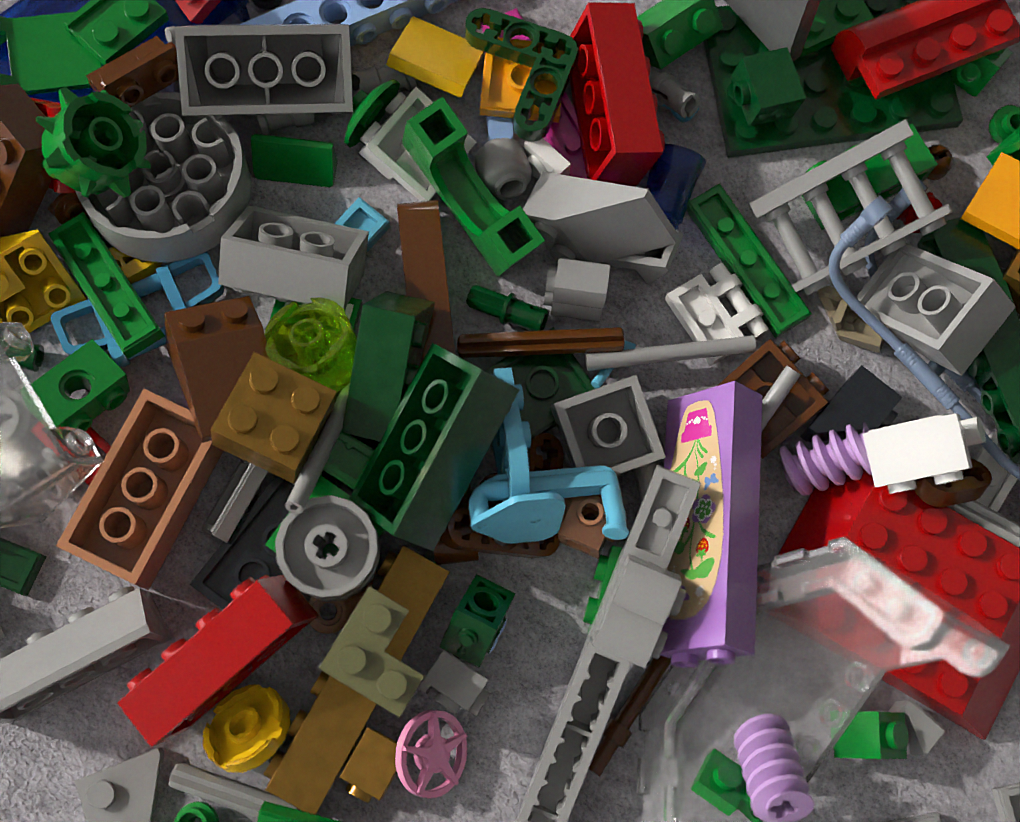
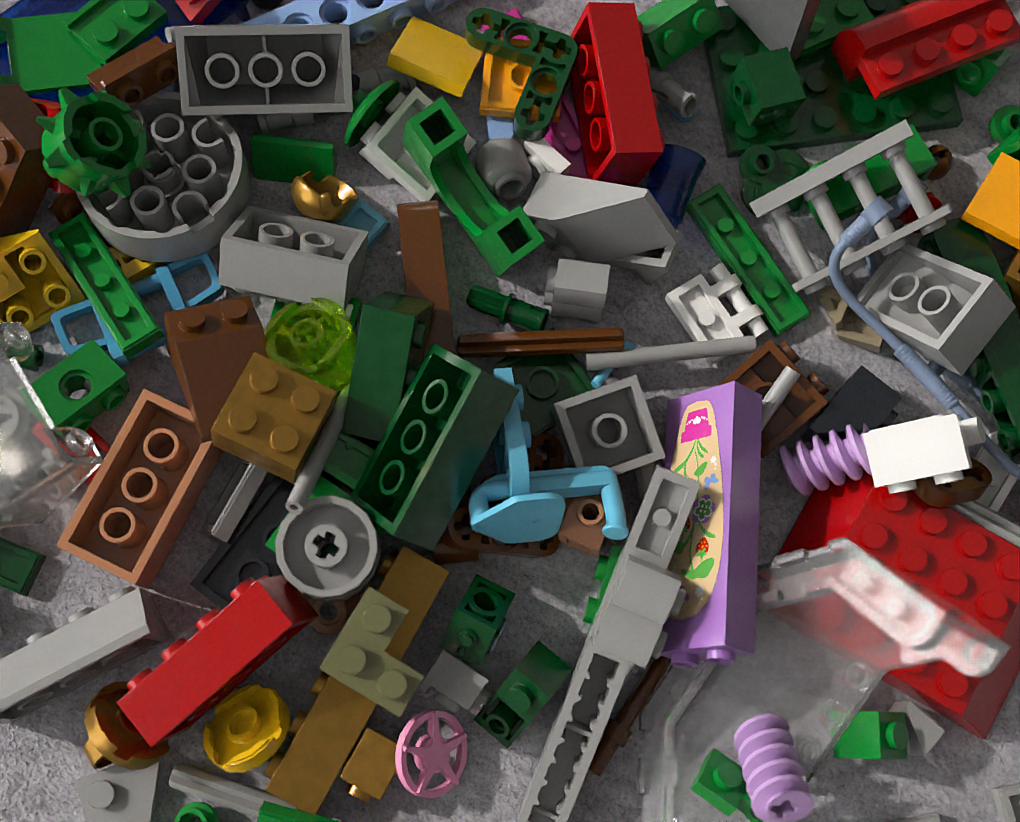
(114, 735): none -> pearl gold tile
(323, 200): none -> pearl gold hair
(523, 694): none -> dark green slope
(780, 168): none -> dark green plate

